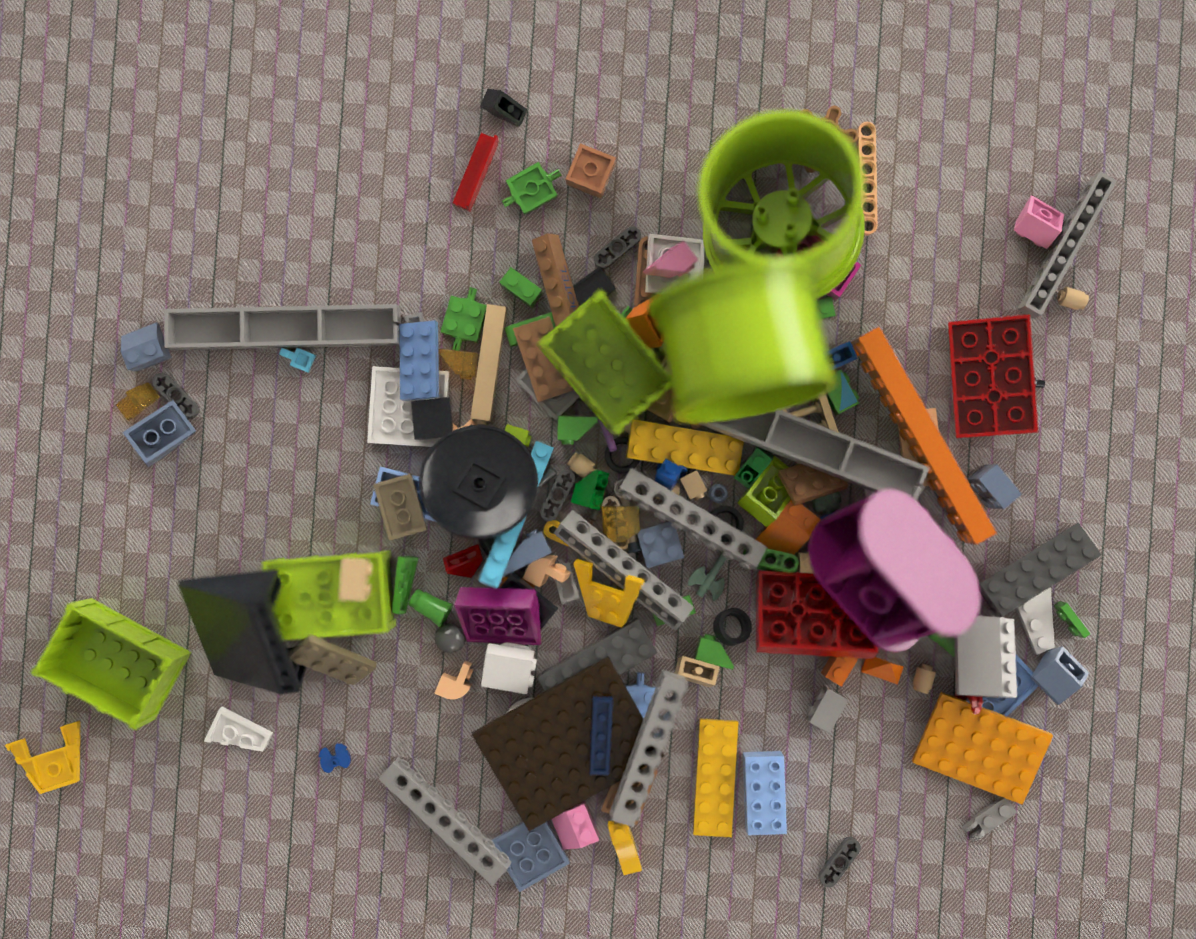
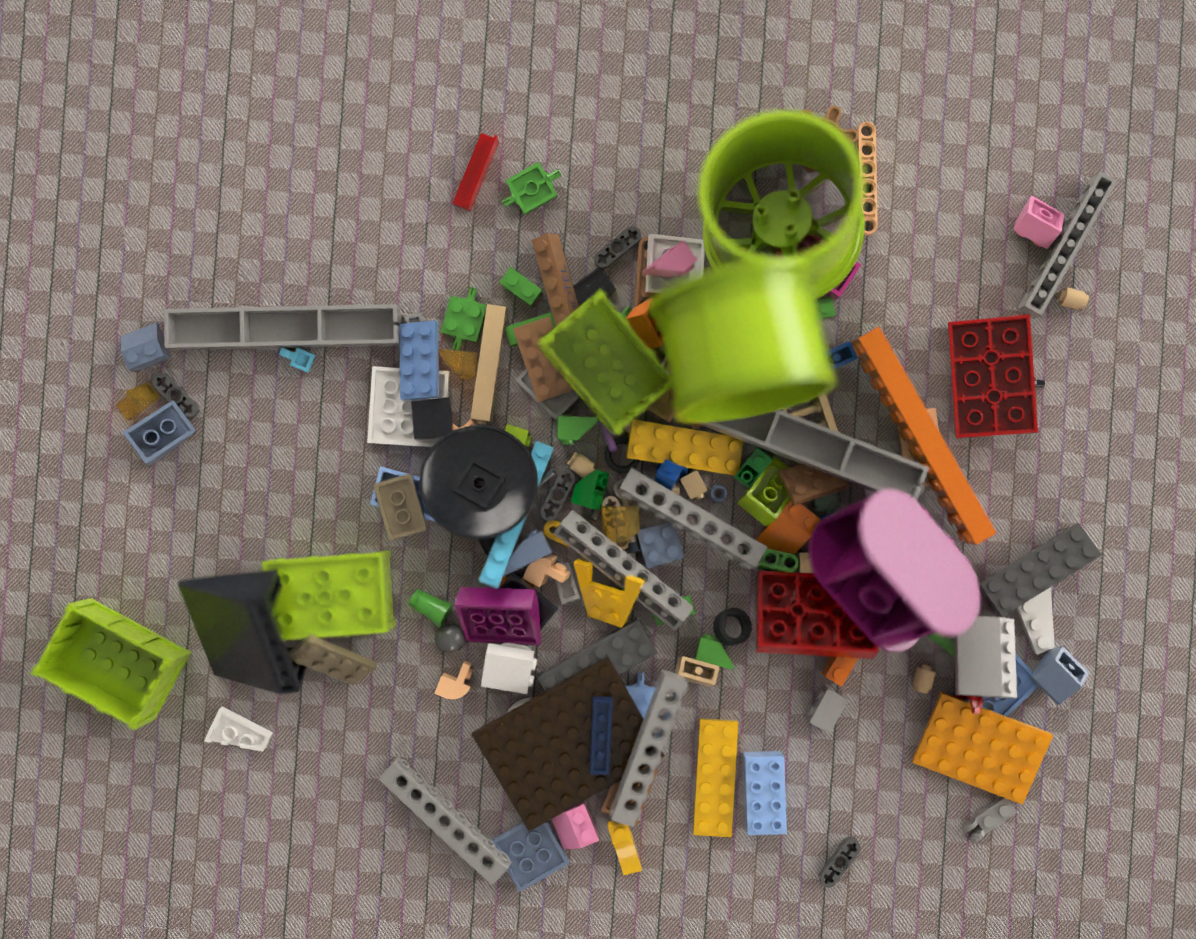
(52, 768): yellow wing -> none
(341, 758): blue piece -> none
(355, 579): tan brick -> none
(403, 583): bright green wing -> none
(463, 562): red slope -> none
(503, 107): black slope -> none
(590, 171): nougat container -> none
(707, 581): sand green piece -> none
(728, 509): black tyre -> none
(842, 396): bright green brick -> none
(882, 669): orange slope -> none
(993, 487): sand blue brick -> none
(1066, 614): bright green plate -> none

